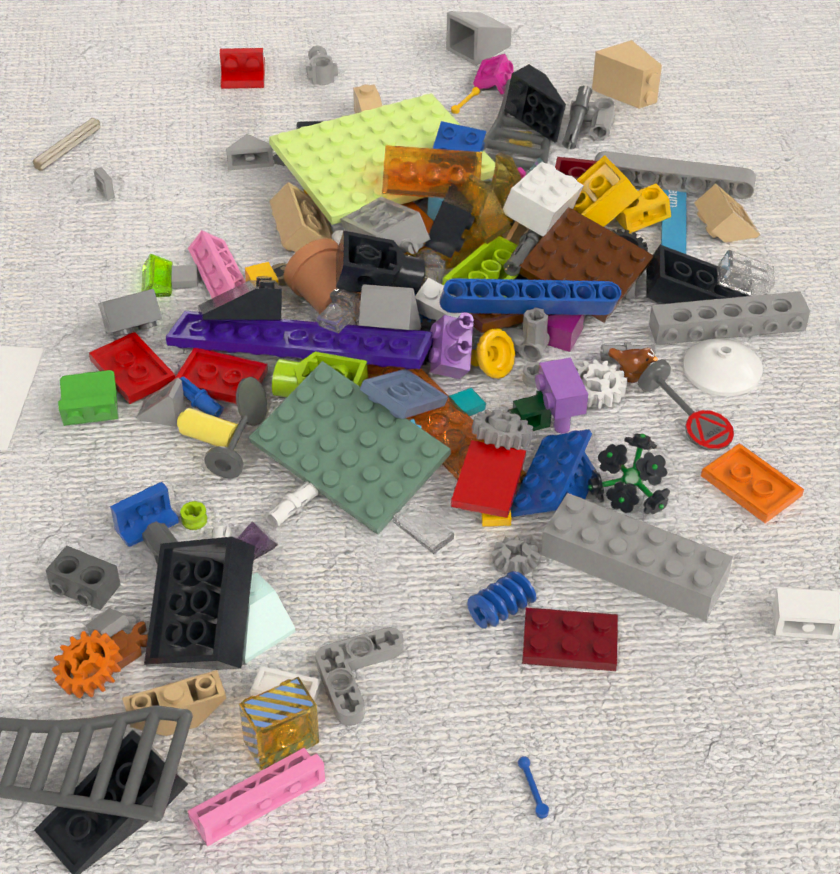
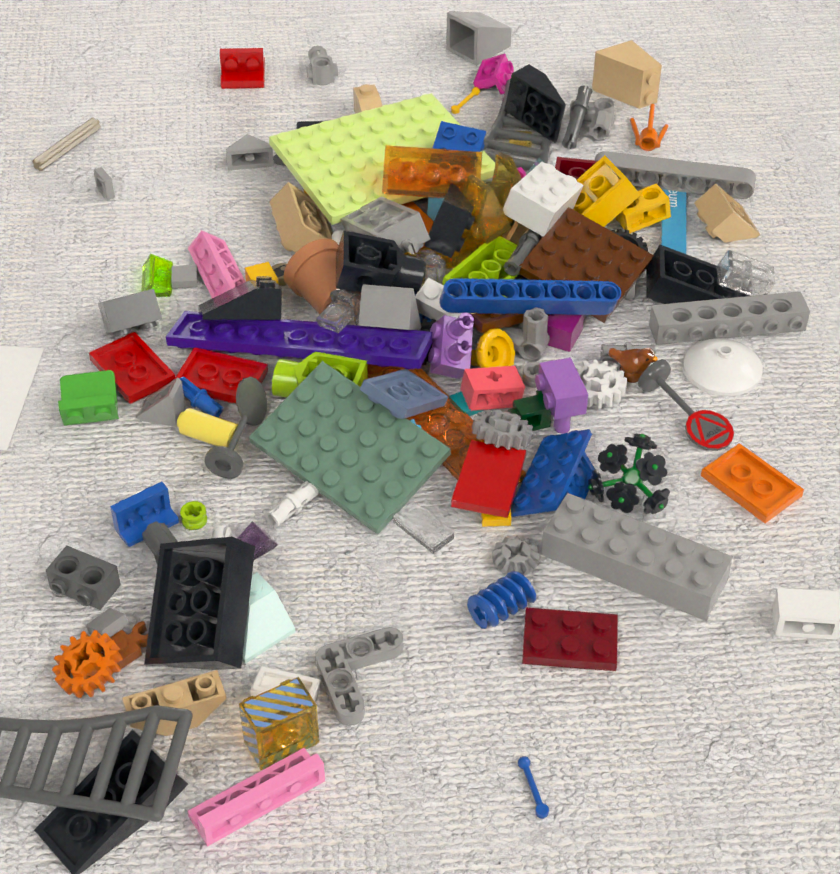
(491, 387): none -> coral brick
(648, 137): none -> orange plant

